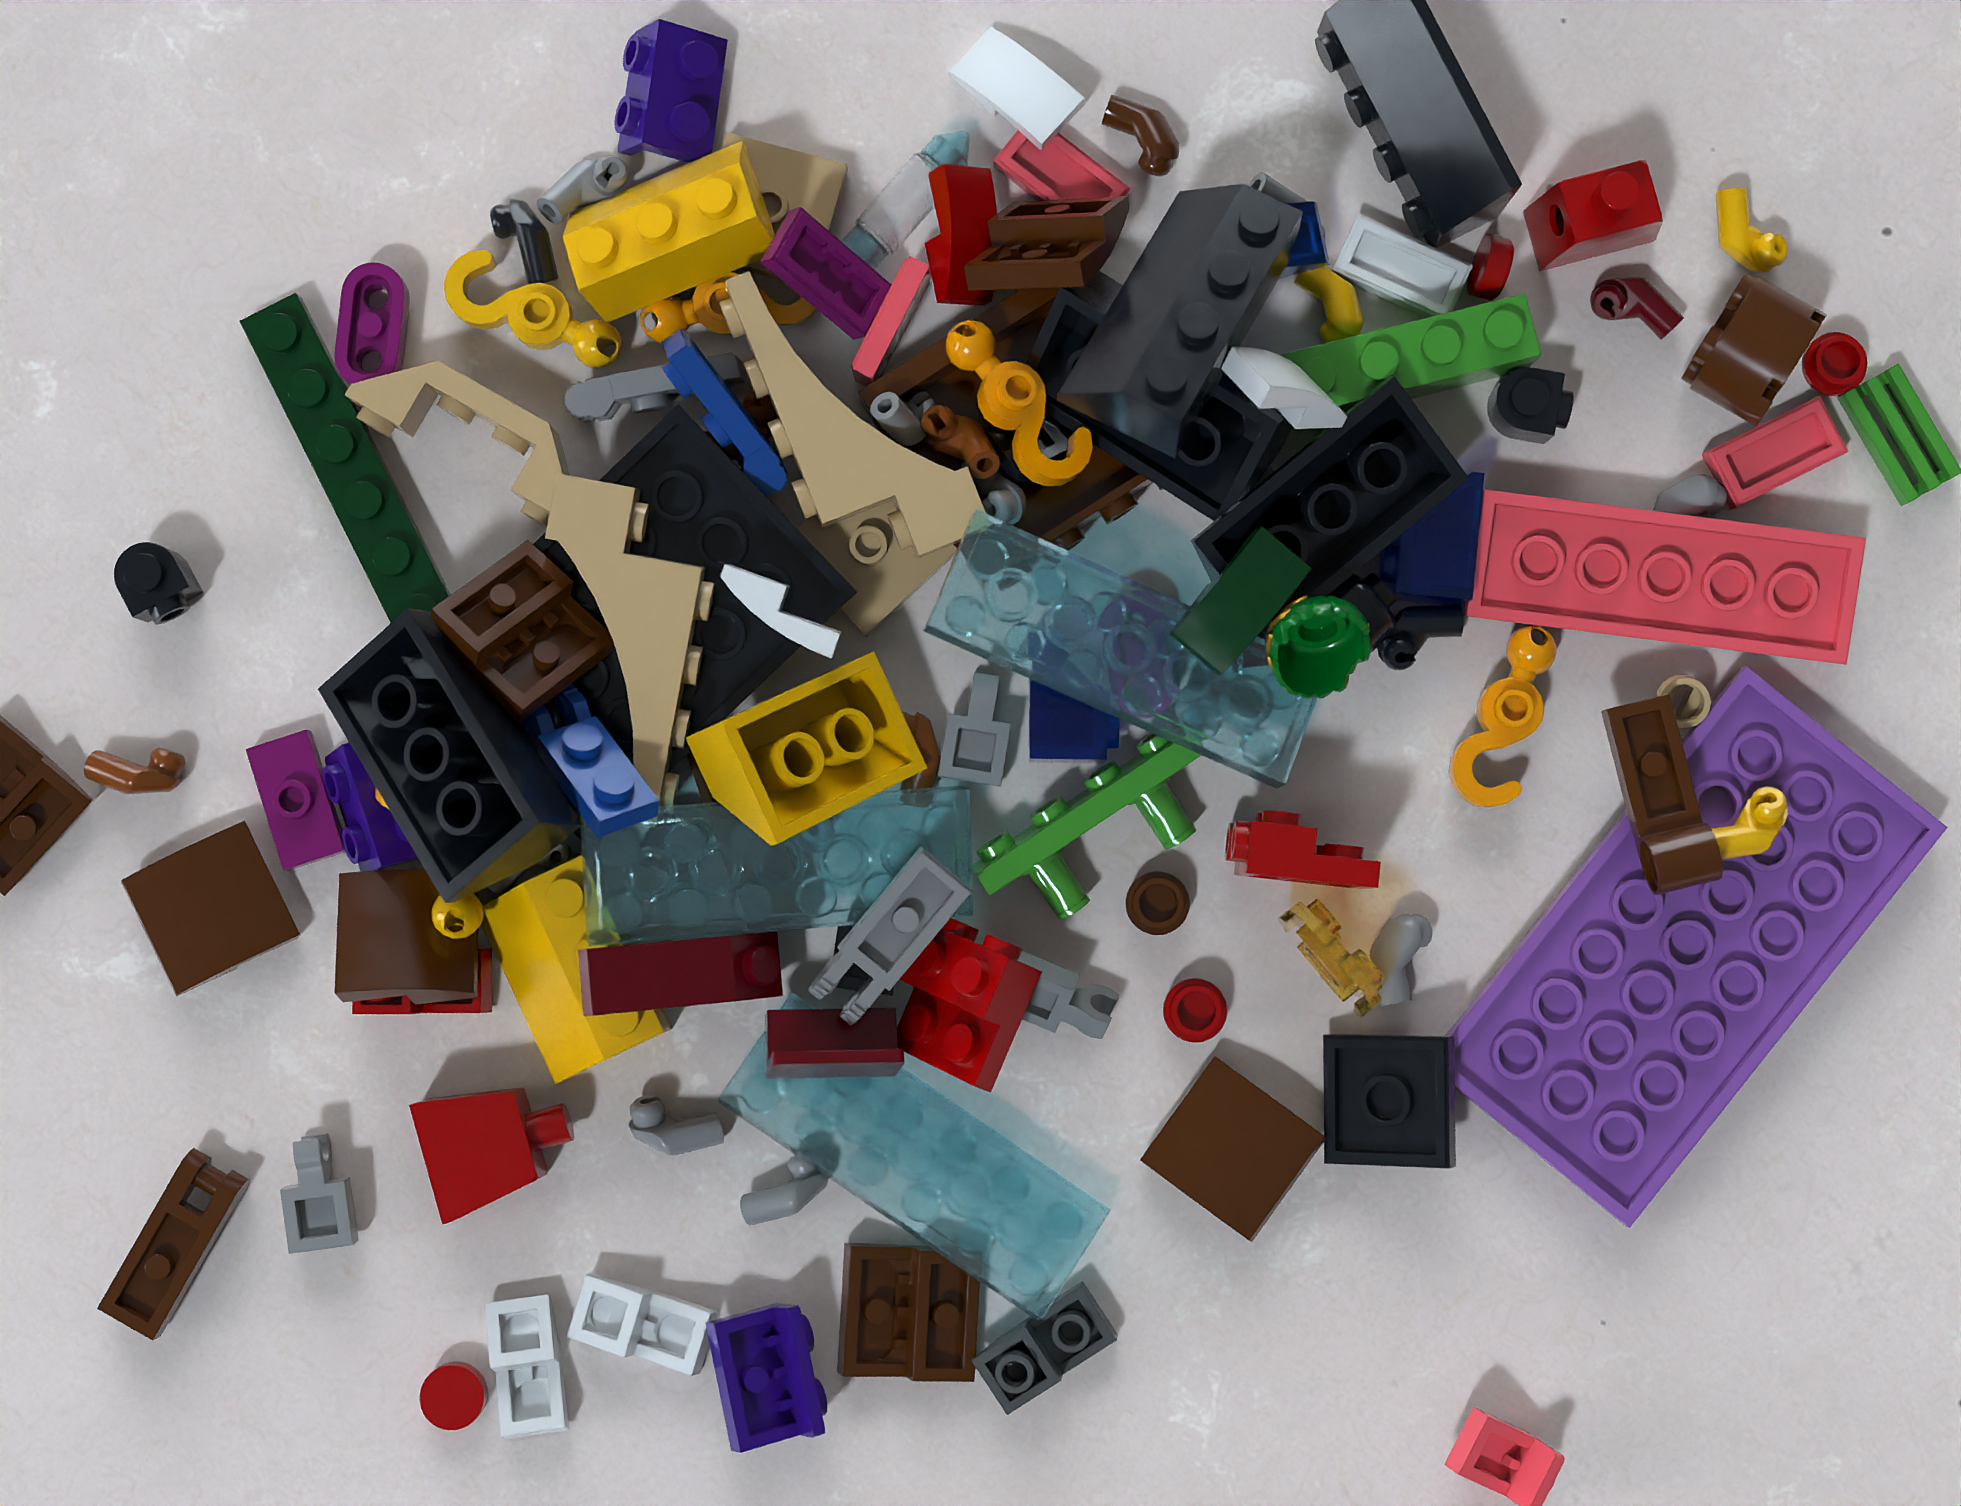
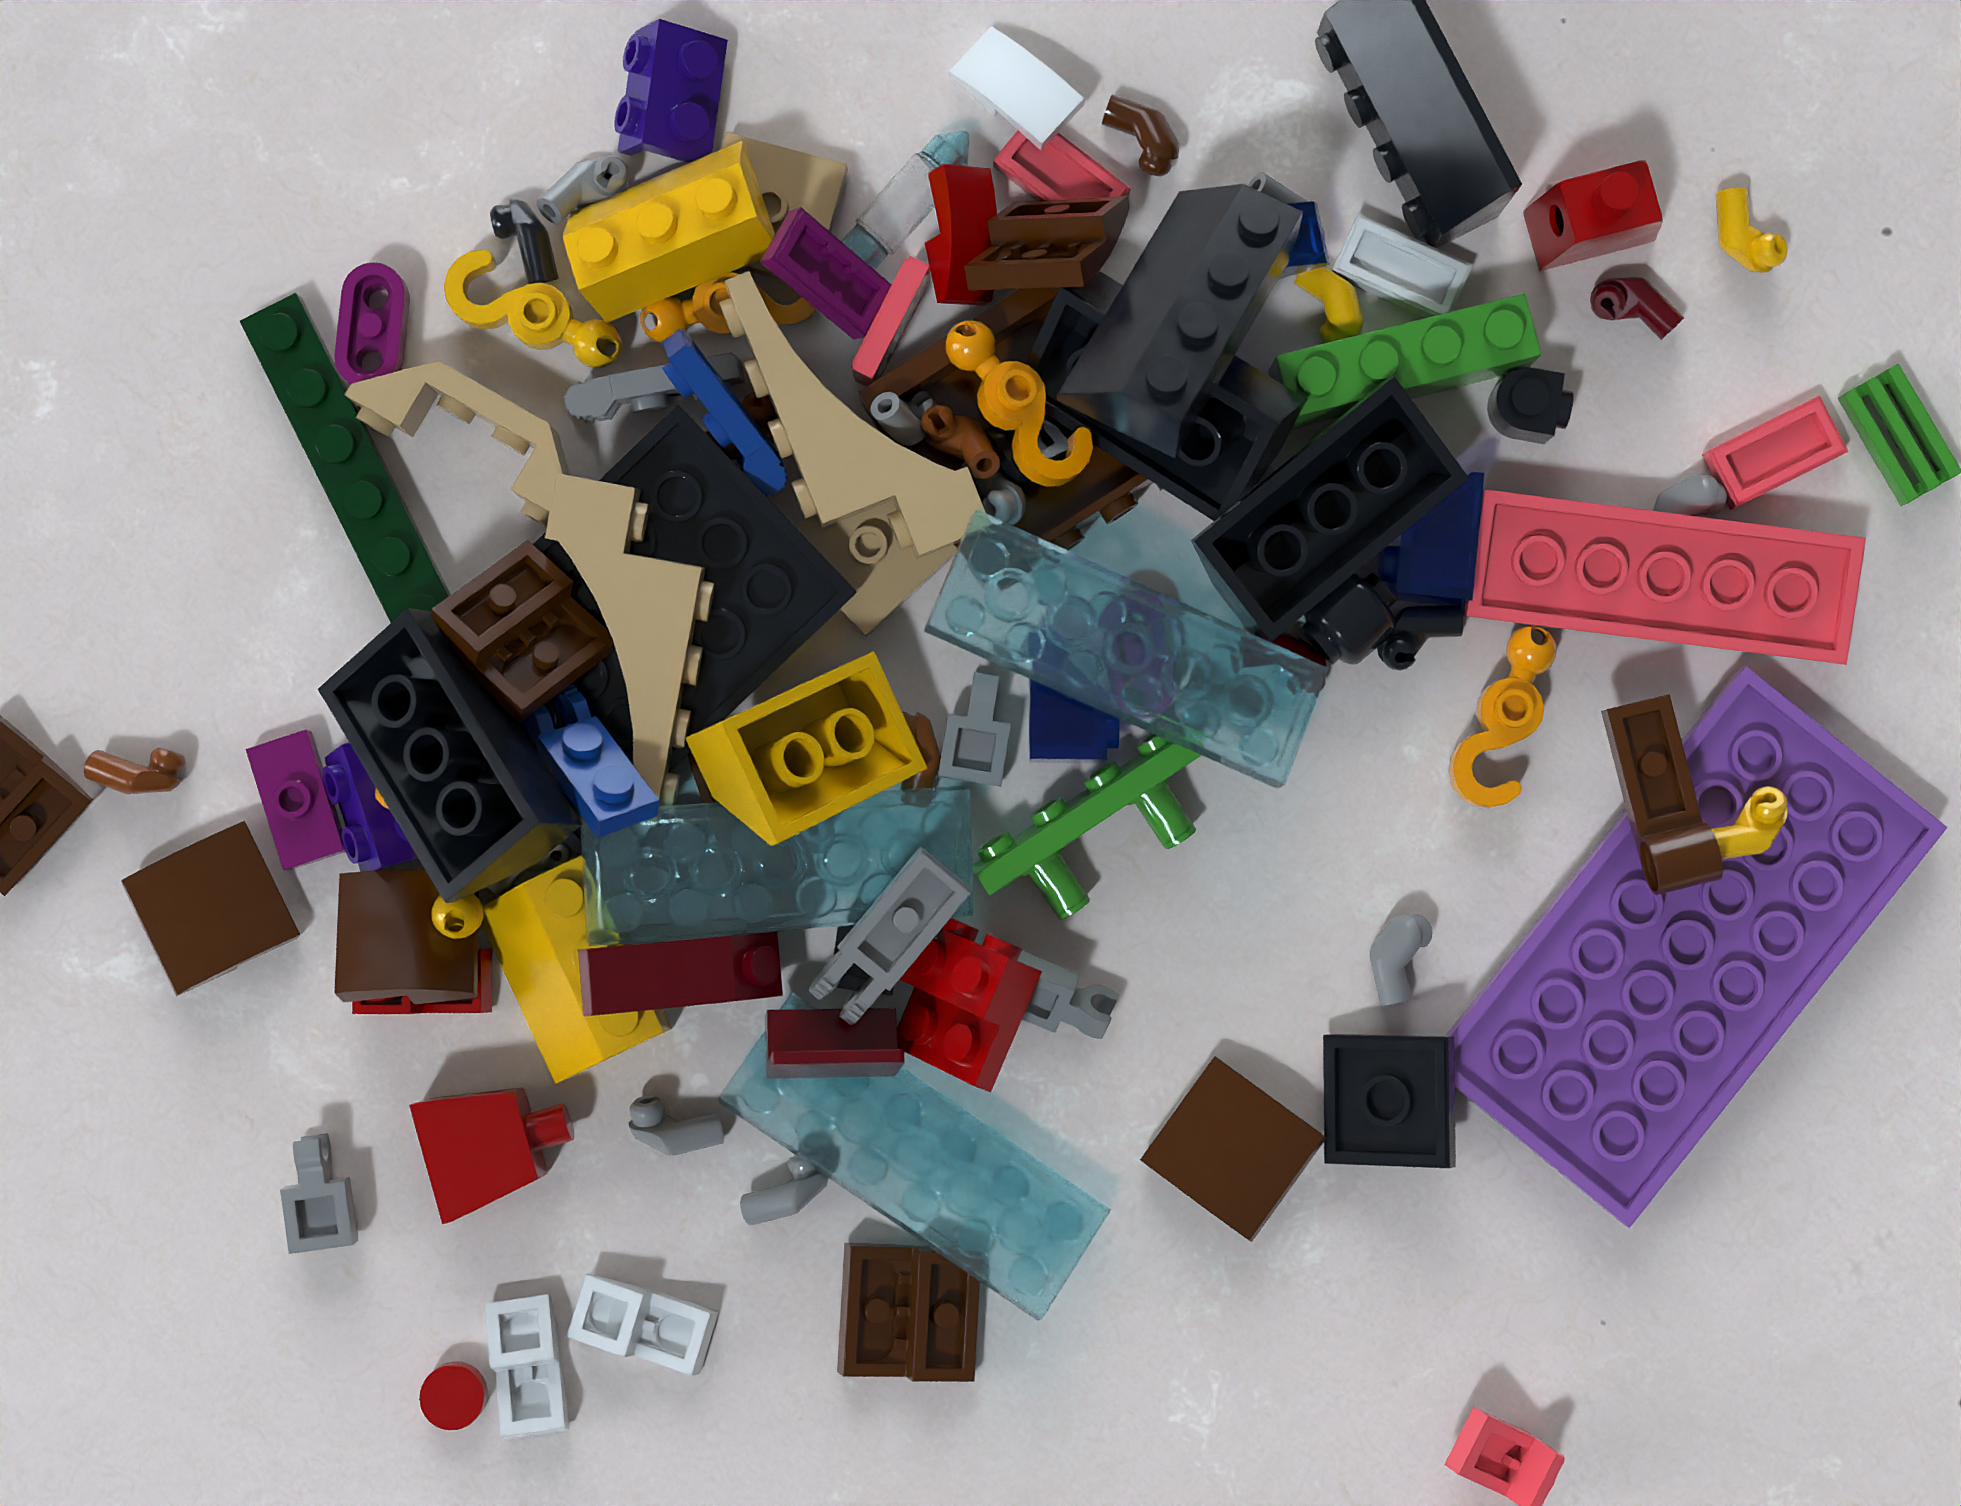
(155, 582): black plate -> none
(172, 1246): reddish brown plate -> none
(766, 599): white slope -> none
(766, 1376): dark purple bracket -> none
(1041, 1351): dark grey slope -> none
(1157, 903): reddish brown plate -> none
(1195, 1010): red plate -> none
(1240, 601): dark green slope -> none
(1282, 385): white slope -> none
(1284, 850): red plate -> none
(1316, 645): green hair -> none
(1330, 959): clear yellow plate -> none
(1490, 267): red tile -> none
(1694, 703): tan hinge -> none
(1752, 348): reddish brown brick -> none
(1834, 364): red plate -> none

